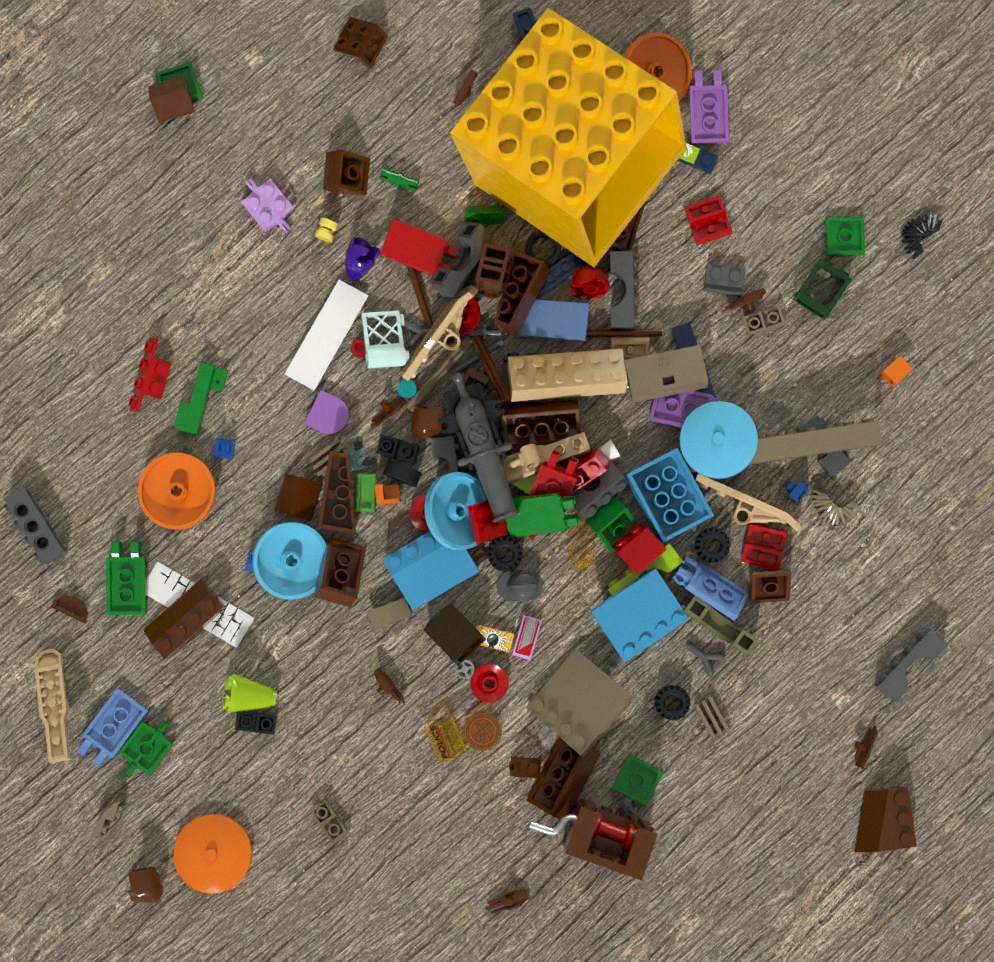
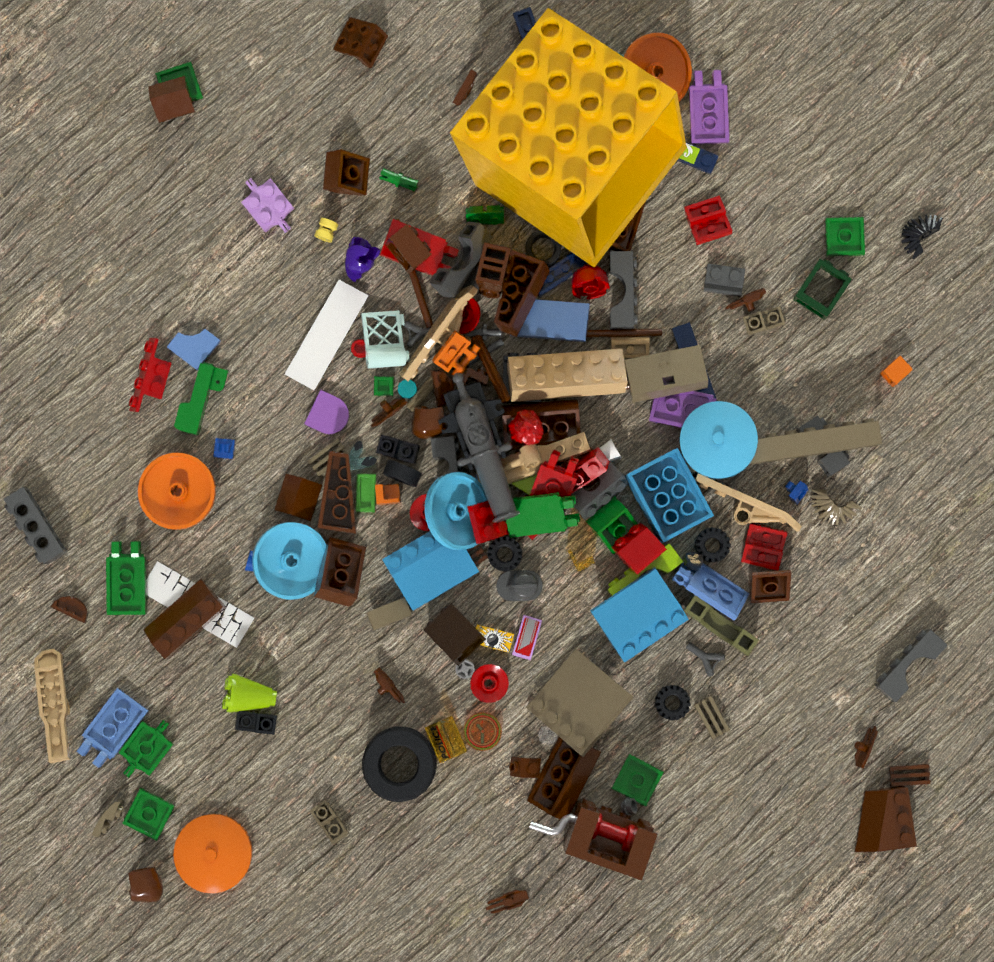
(148, 814): none -> green tile
(194, 348): none -> medium blue tile
(383, 386): none -> green tile
(393, 790): none -> black tyre
(408, 248): none -> reddish brown brick
(441, 383): none -> reddish brown tile
(452, 350): none -> orange plate
(526, 427): none -> red hair
(693, 560): none -> black tile
(925, 774): none -> reddish brown tile

